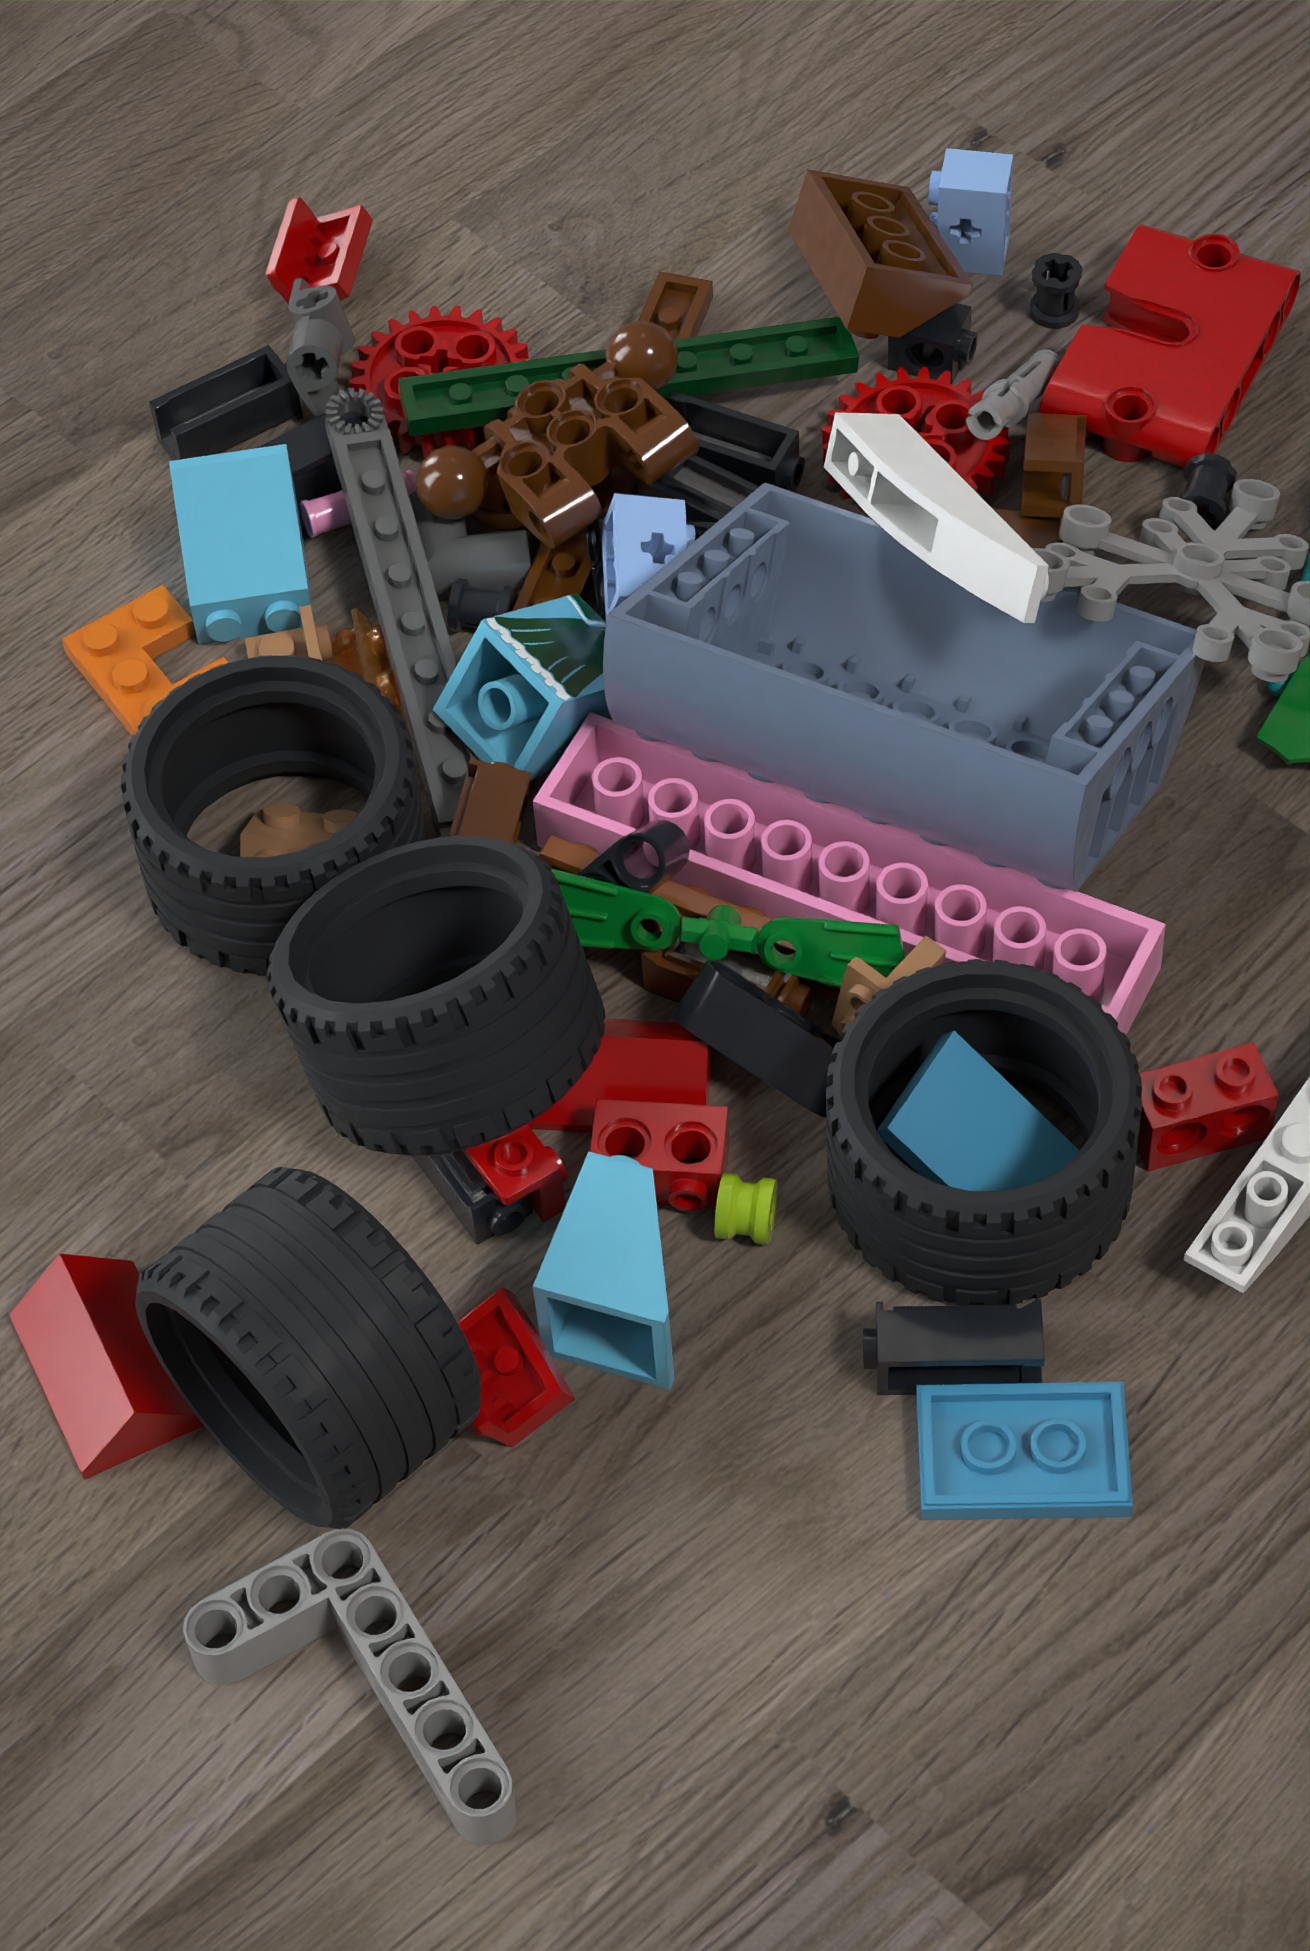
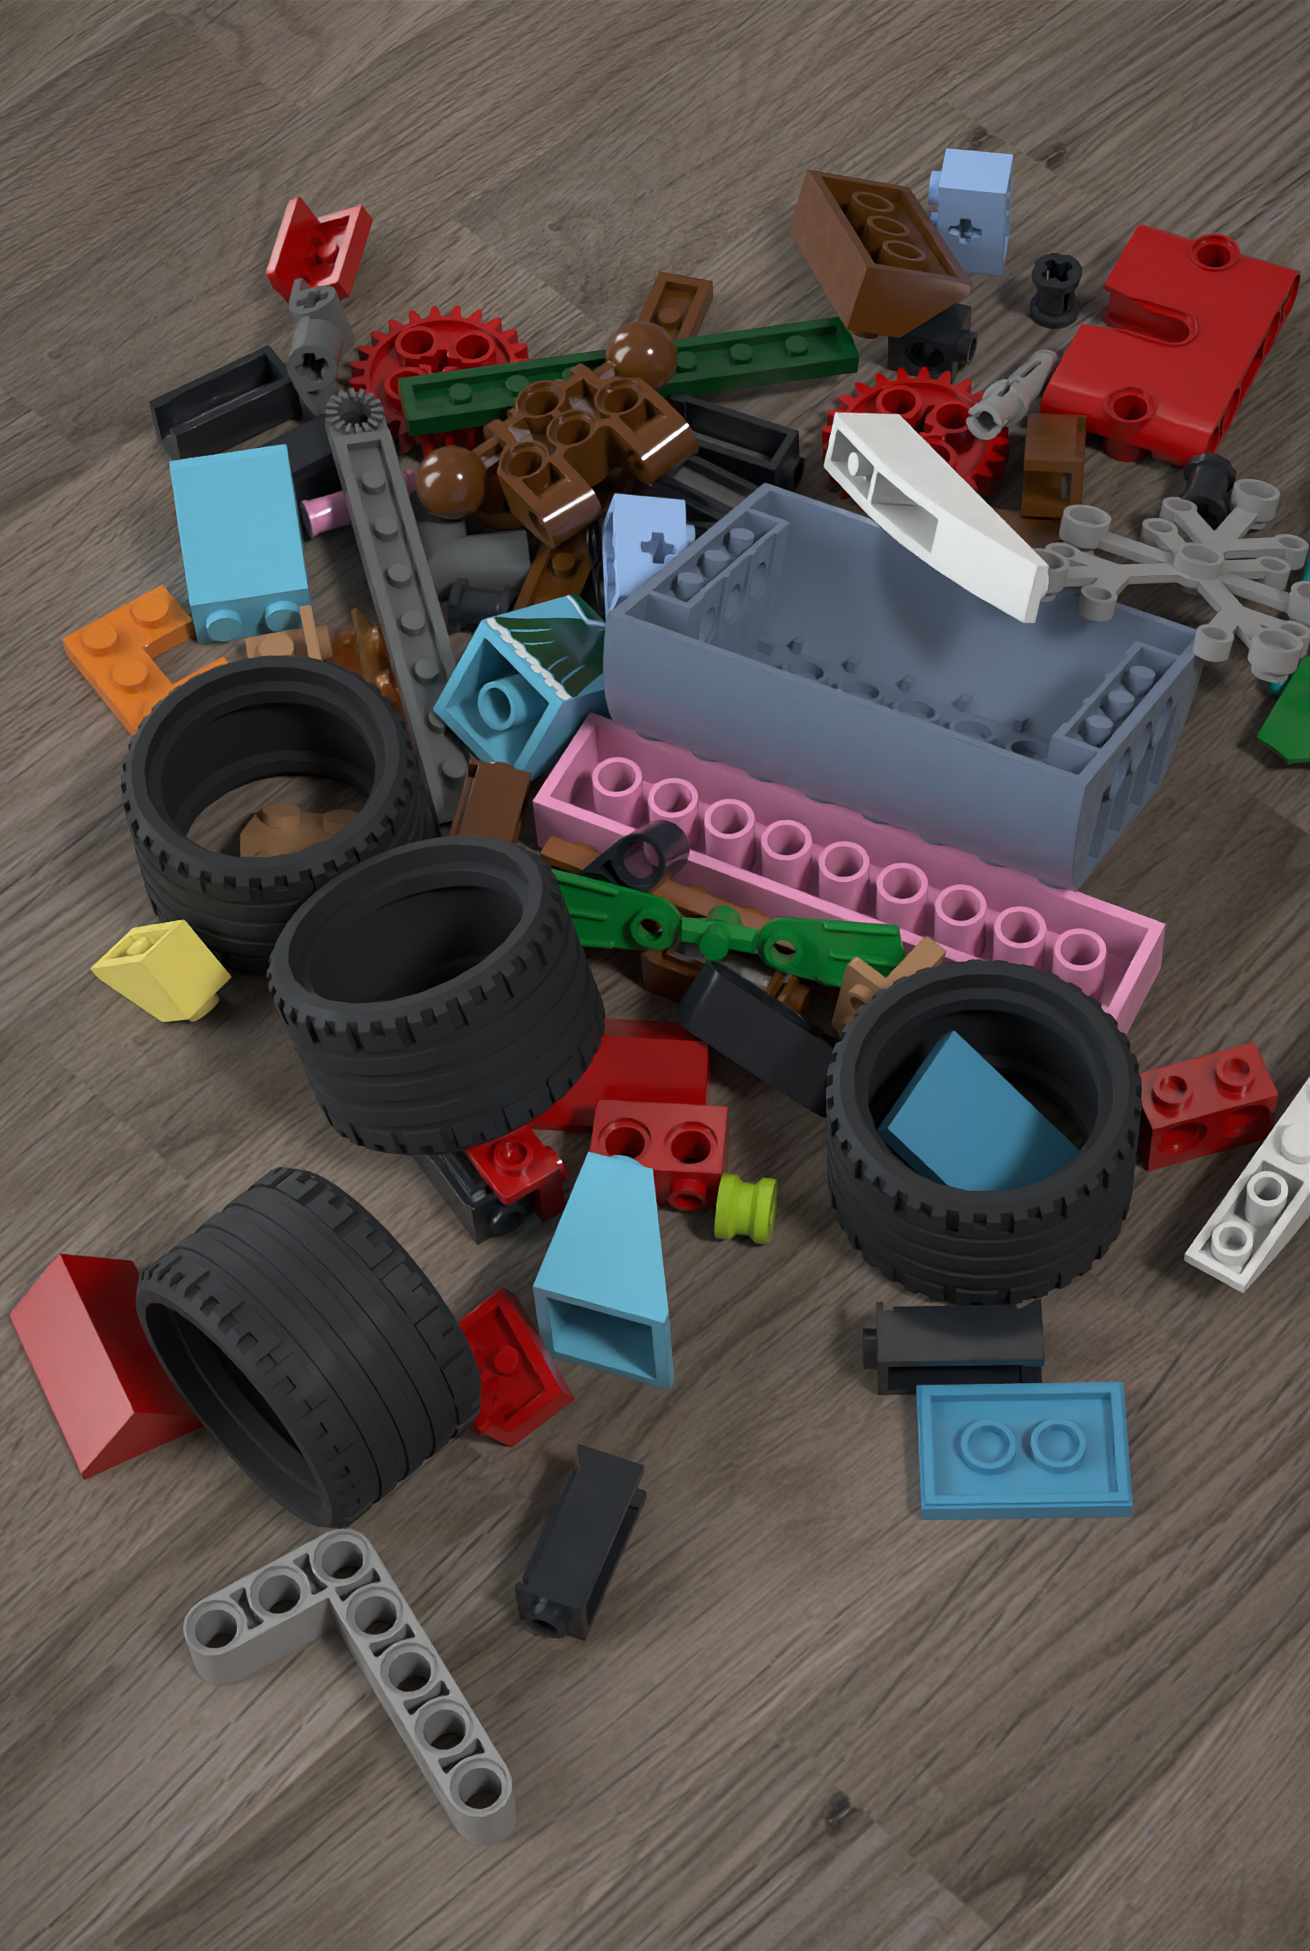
(164, 971): none -> light yellow slope
(581, 1545): none -> black window

